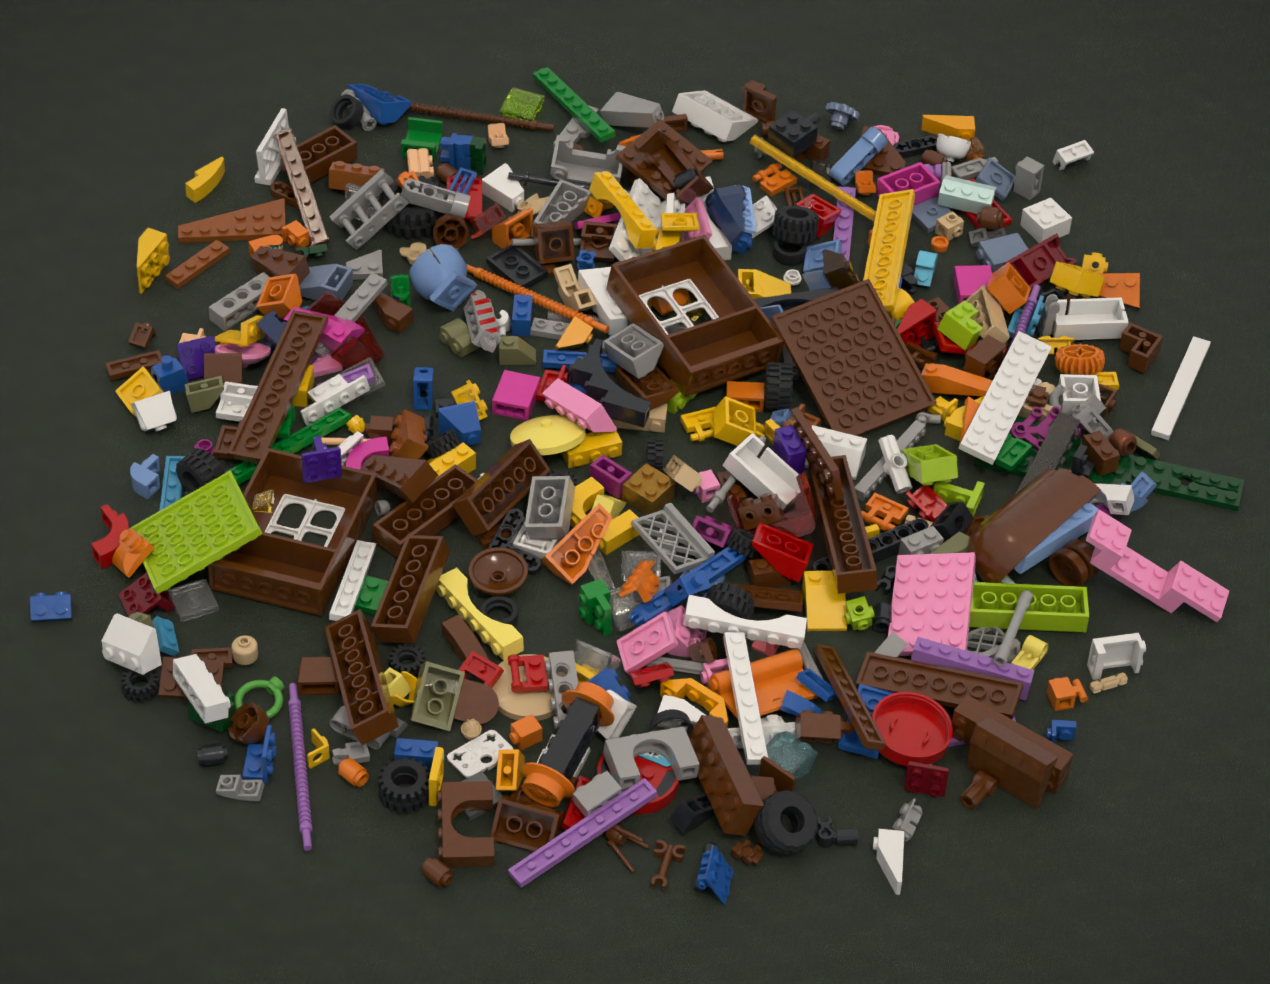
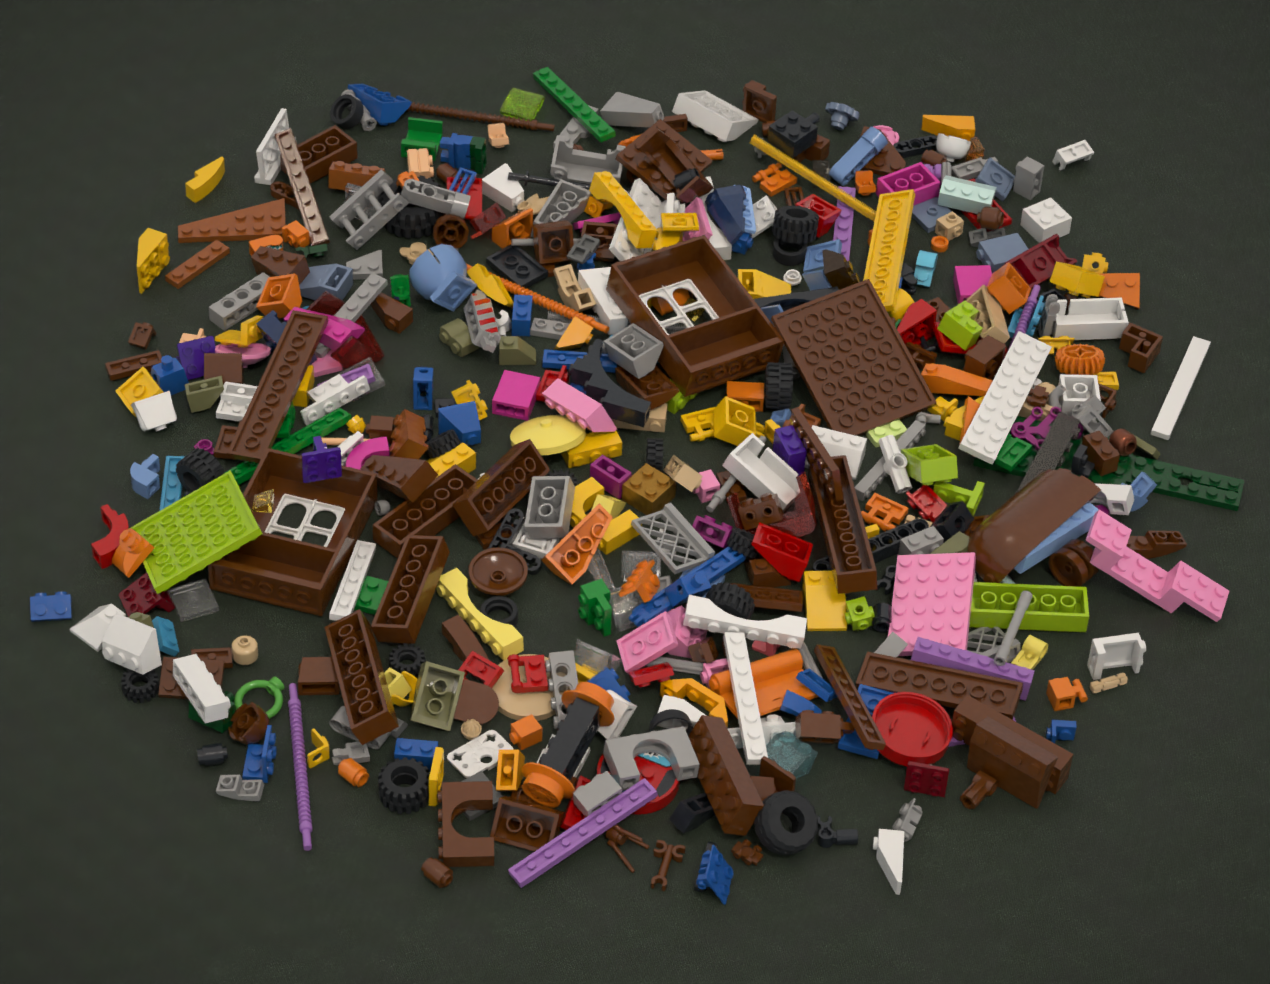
(94, 626): none -> white slope
(490, 284): none -> yellow slope
(584, 249): none -> dark grey slope
(894, 428): none -> yellowish green plate
(1156, 543): none -> reddish brown slope

